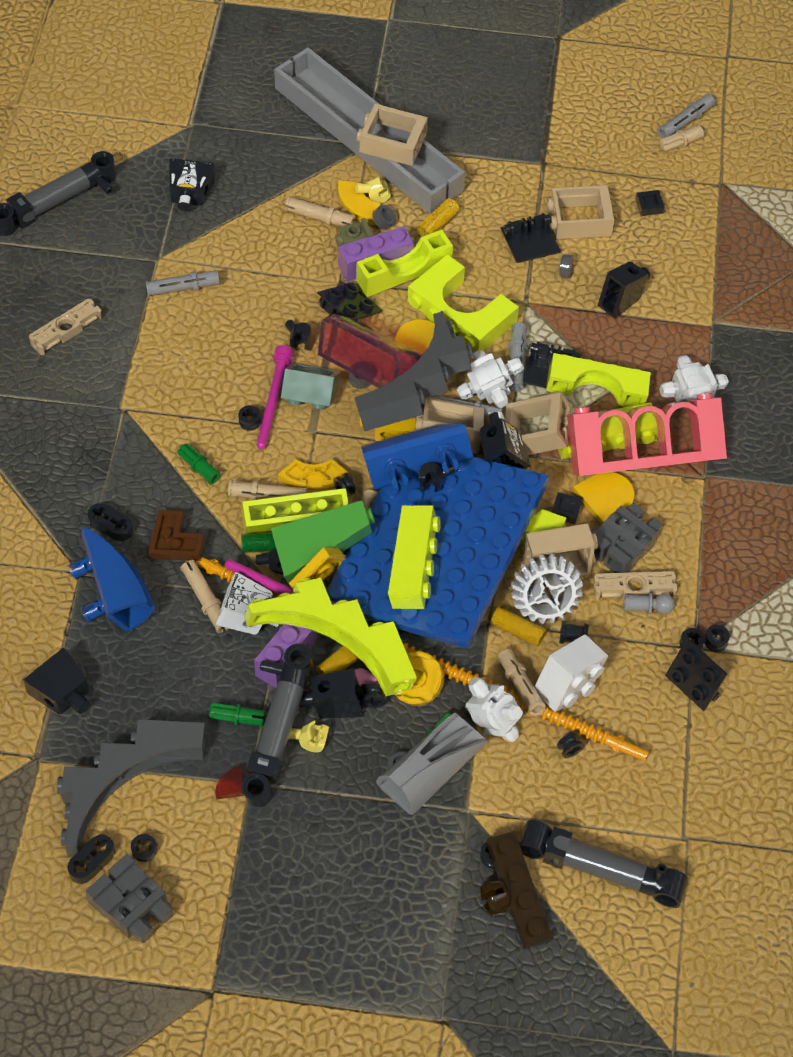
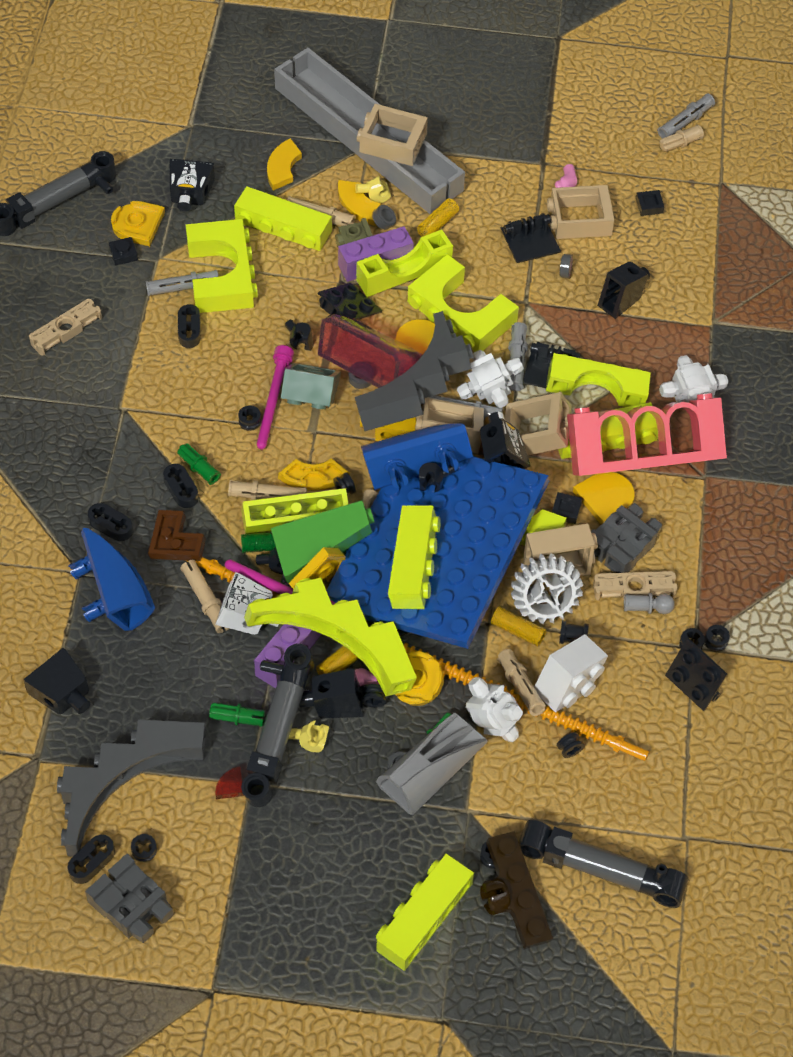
(123, 251): none -> black plate
(137, 221): none -> yellow tile
(176, 488): none -> black beam
(193, 325): none -> black beam
(226, 240): none -> neon yellow arch
(280, 164): none -> yellow tile
(283, 218): none -> neon yellow brick
(424, 912): none -> neon yellow brick
(569, 178): none -> bright pink arm

